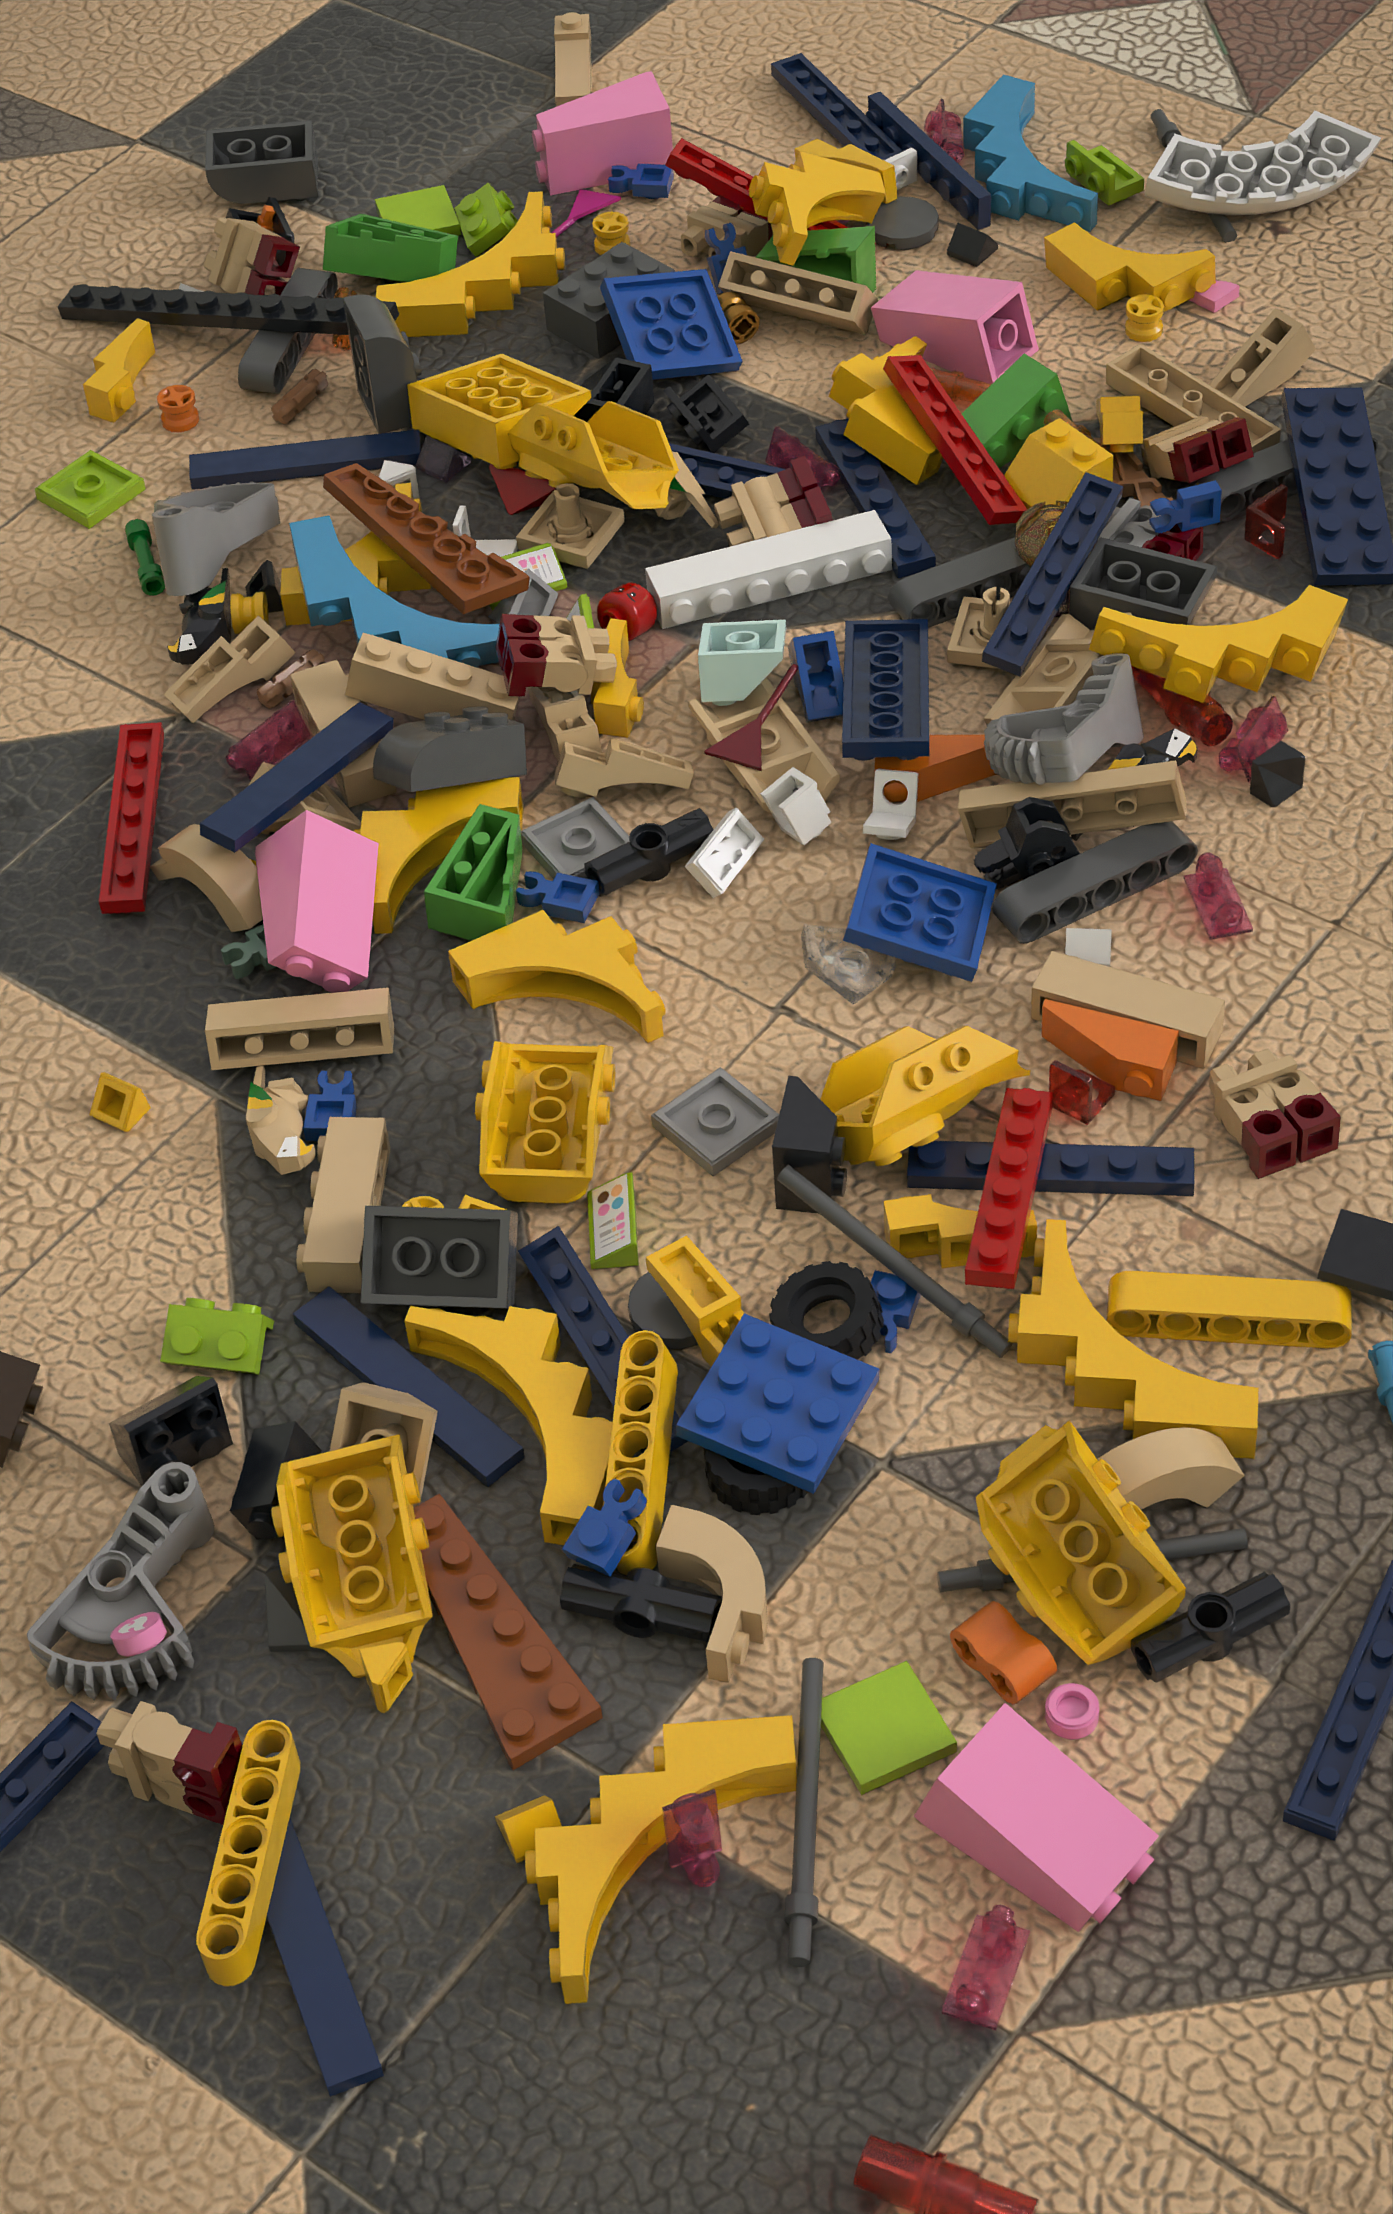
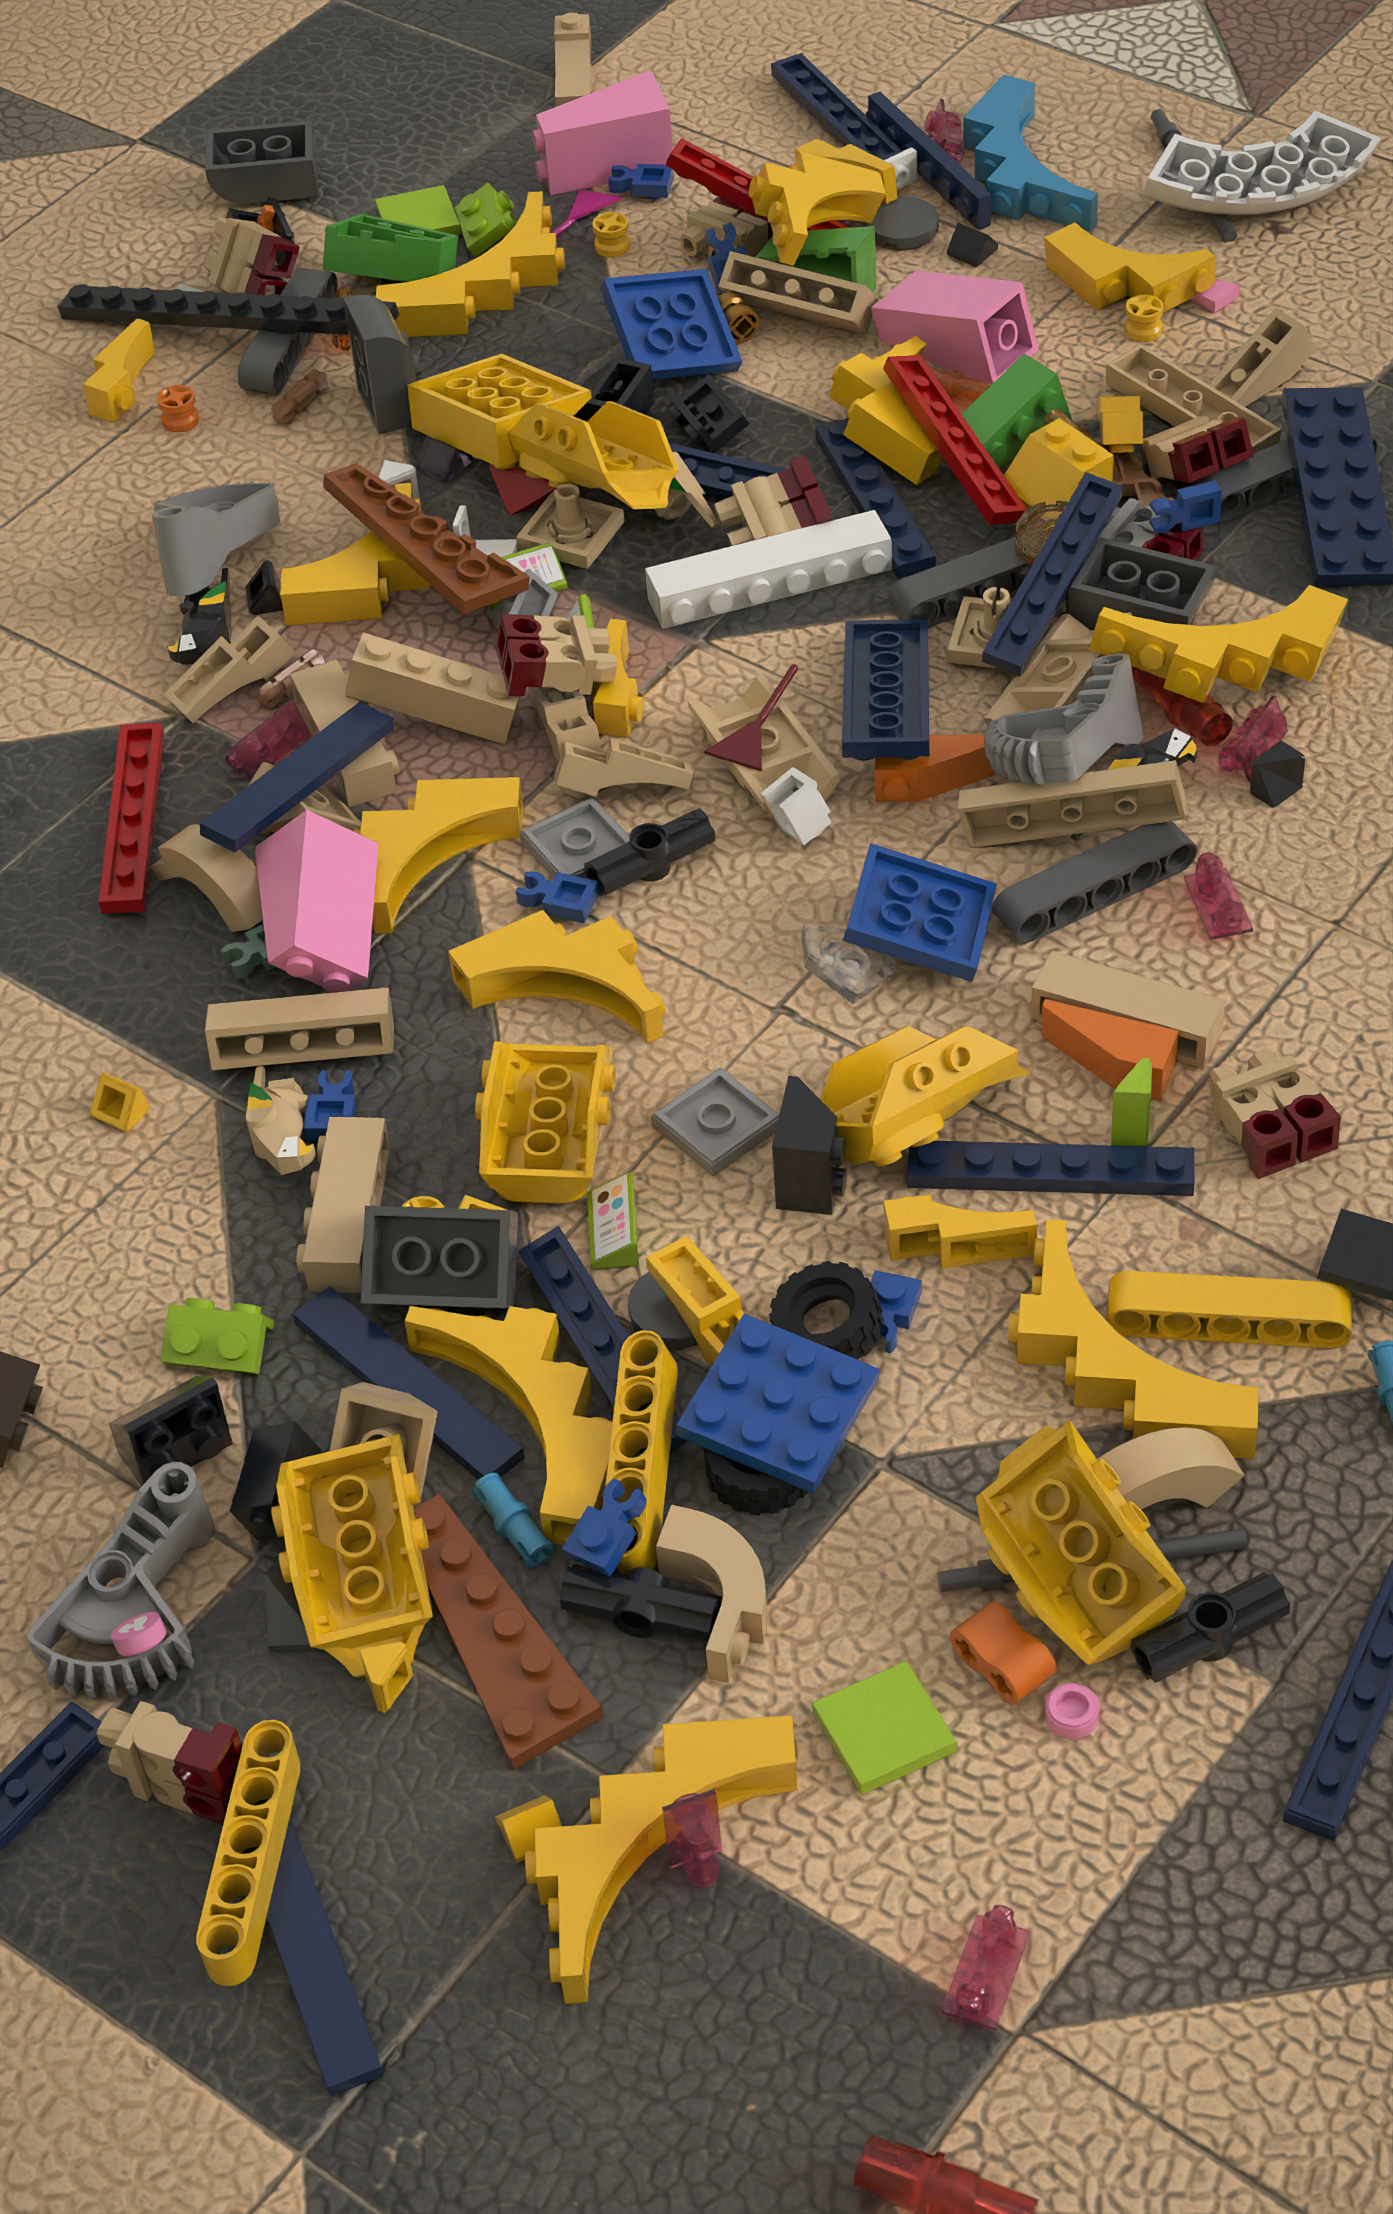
(90, 489): lime tile -> none
(149, 573): green bar -> none
(246, 609): yellow wheel -> none
(302, 459): dark blue tile -> none
(340, 592): dark azure arch -> none
(451, 750): dark grey brick -> none
(478, 877): bright green wedge -> none
(512, 1520): none -> dark azure pin
(576, 304): dark grey brick -> none
(628, 603): red head -> none
(724, 852): white plate -> none
(738, 658): light aqua slope -> none
(786, 448): clear pink hinge -> none
(801, 1904): dark grey bar -> none
(818, 675): blue arch -> none
(888, 819): white bracket -> none
(964, 1317): dark grey bar -> none
(1009, 1189): red plate -> none
(1027, 843): black hinge -> none
(1038, 1821): bright pink slope -> none
(1074, 1091): clear red bracket -> none
(1089, 944): white slope -> none
(1102, 173): lime bracket -> none
(1132, 1107): none -> lime slope
(1265, 515): clear red bracket -> none

